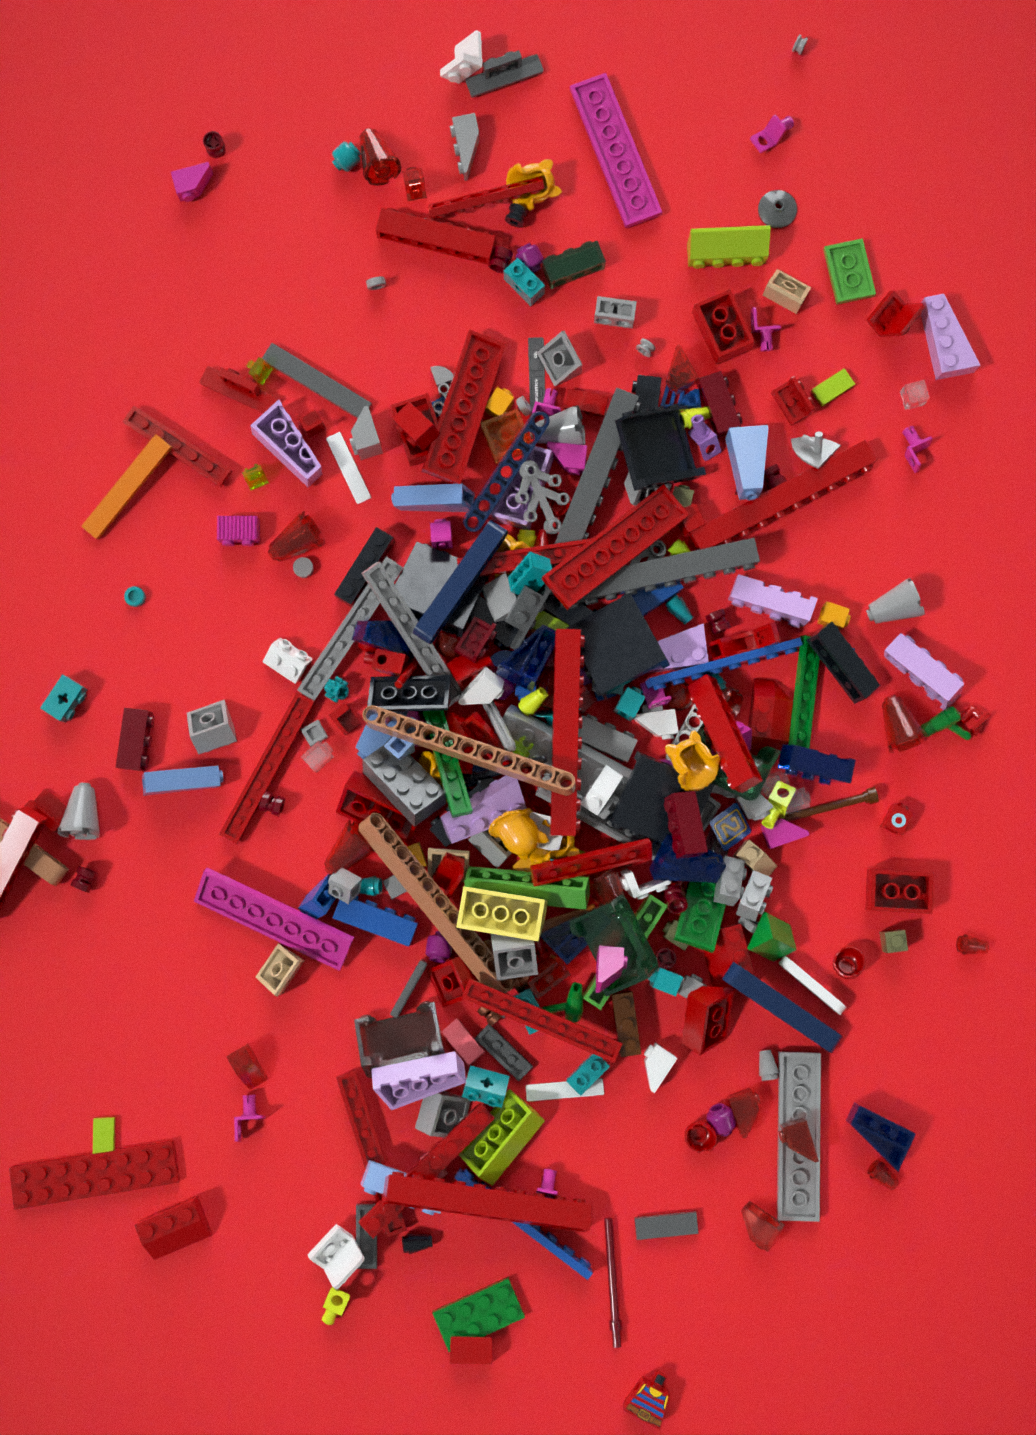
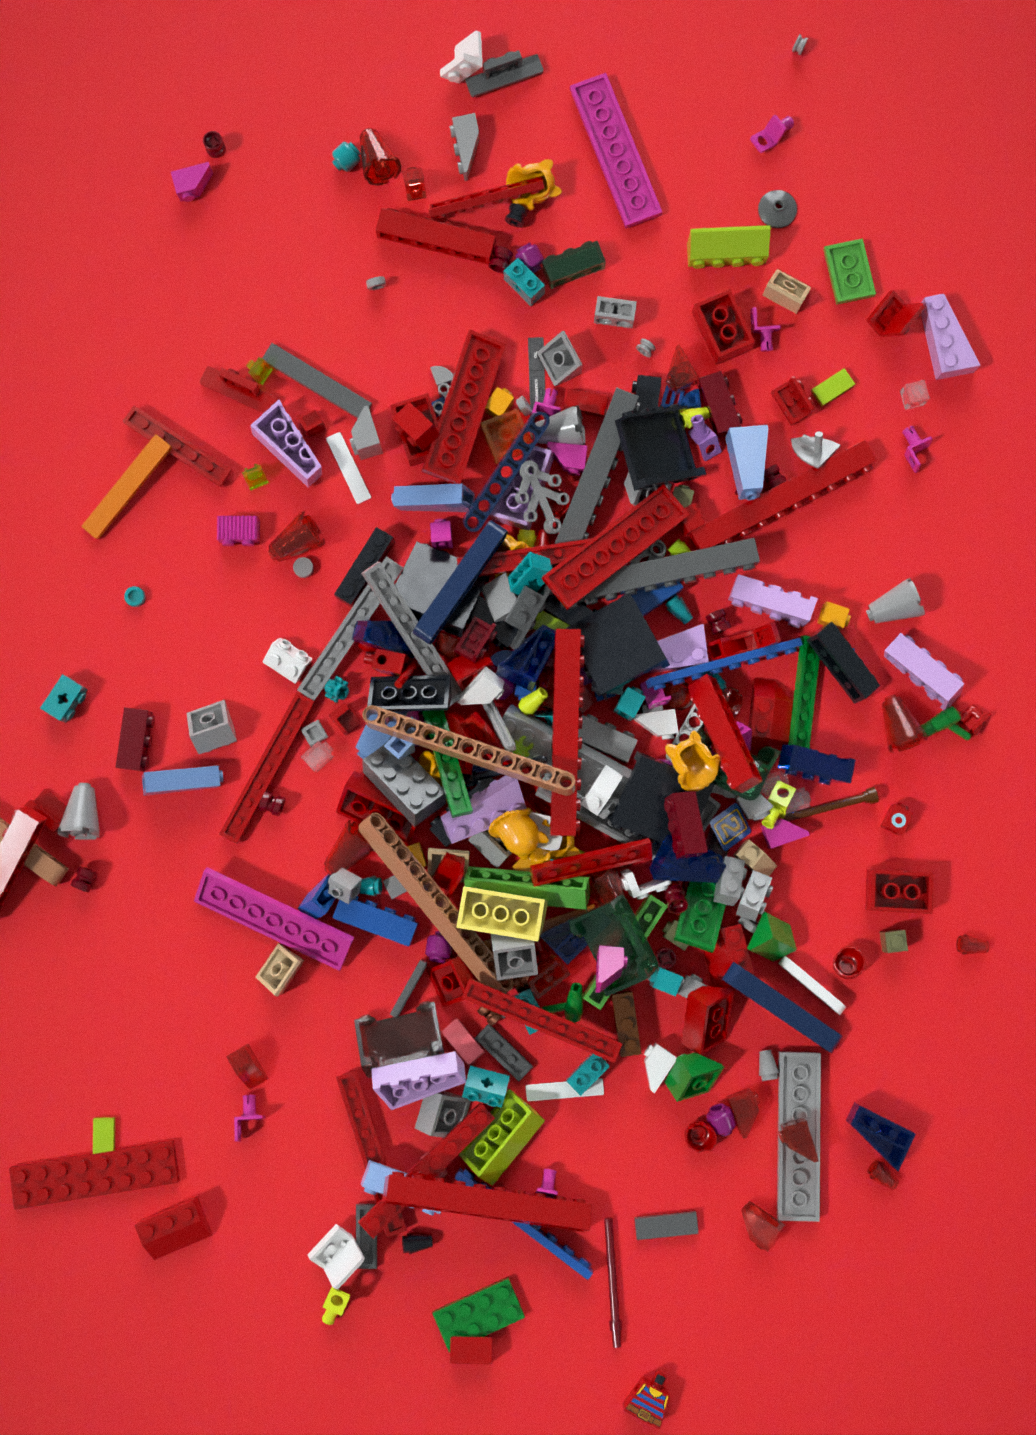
(692, 1076): none -> green slope

